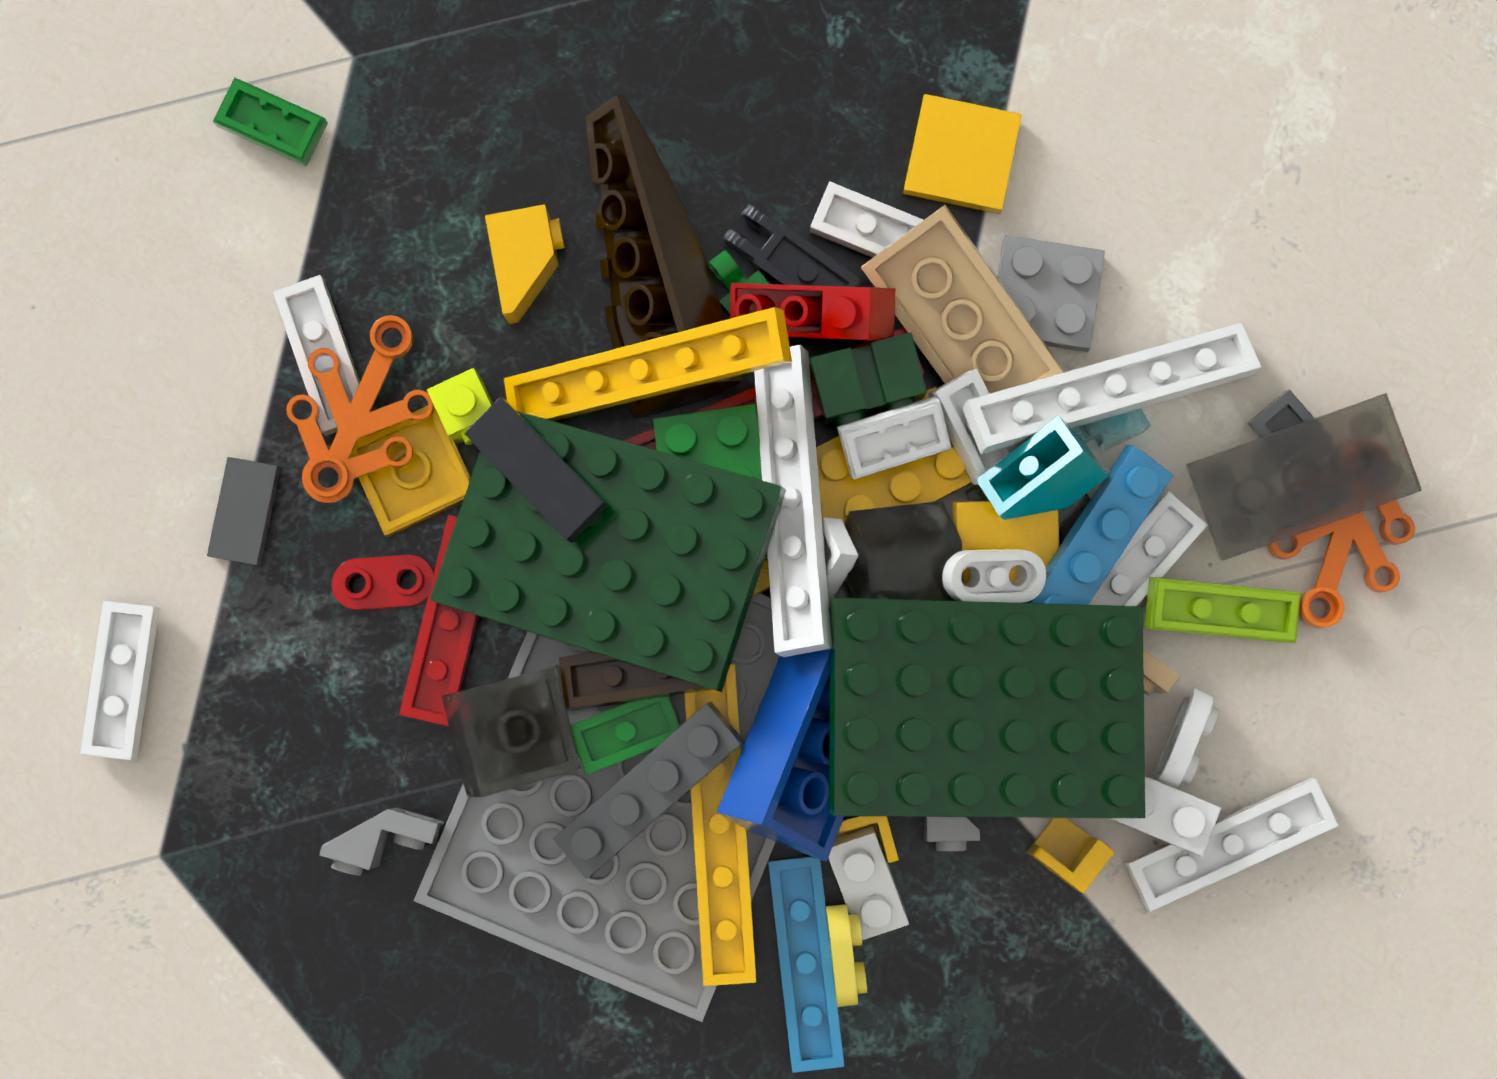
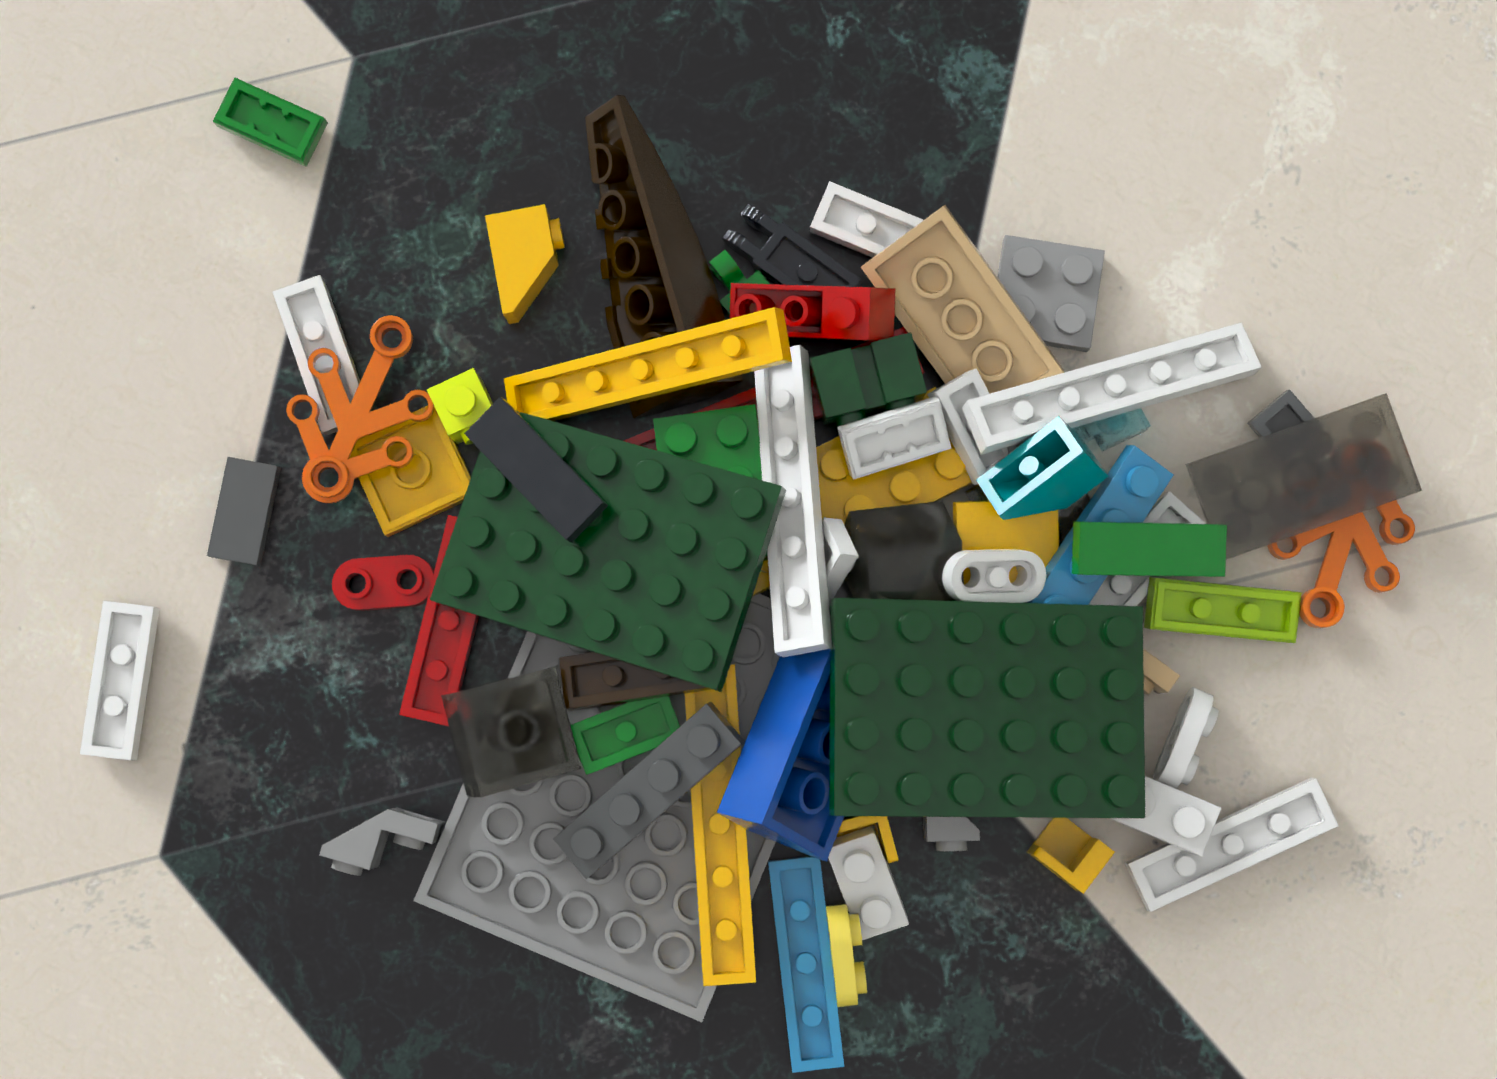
(962, 154): yellow tile -> none
(1149, 549): none -> green tile

